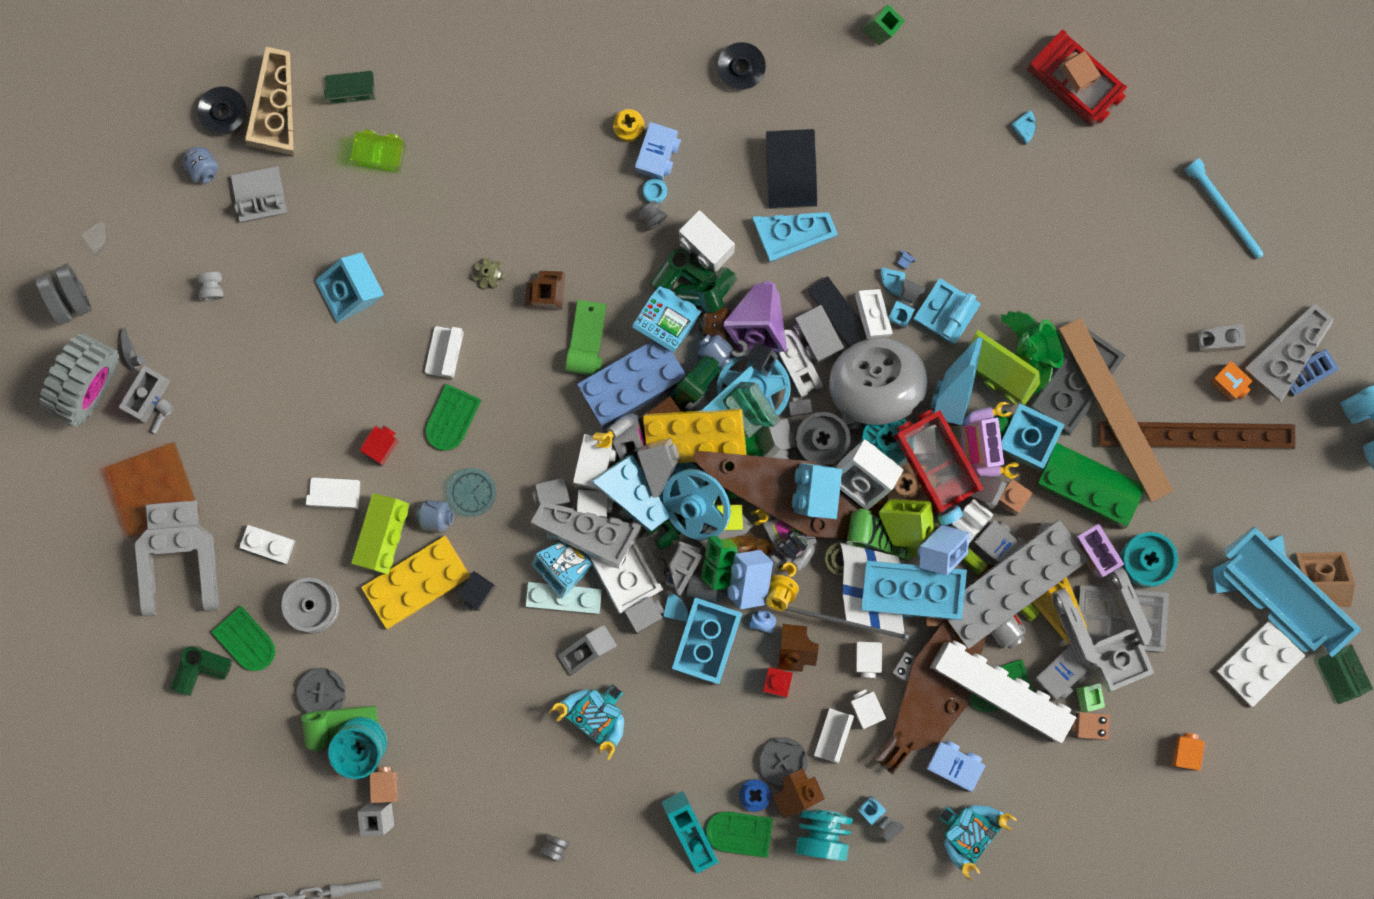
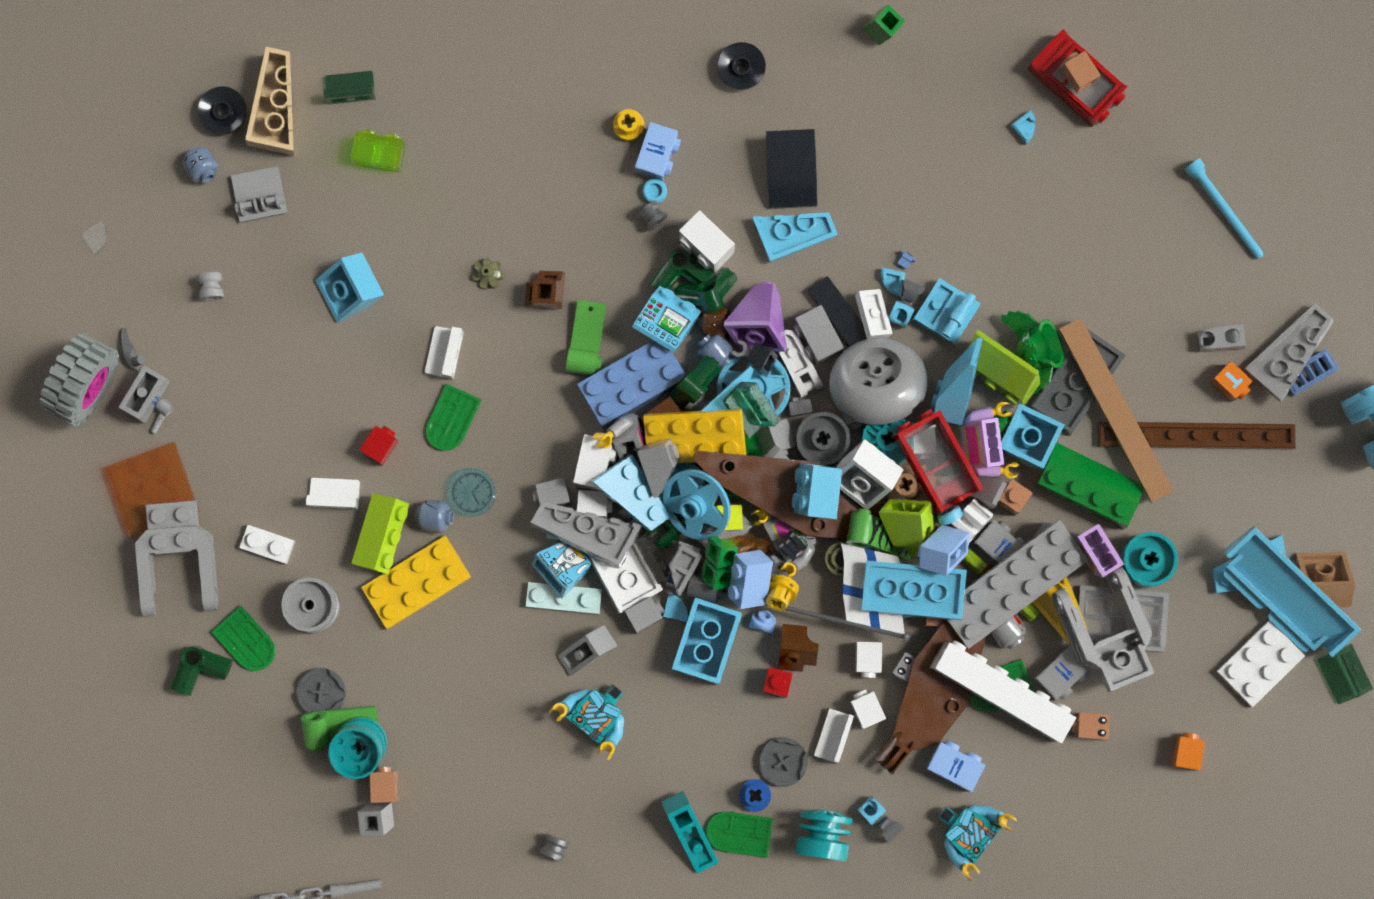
(63, 294): dark grey wheel -> none
(475, 592): black brick -> none
(798, 793): reddish brown brick -> none
(1090, 697): bright green plate -> none

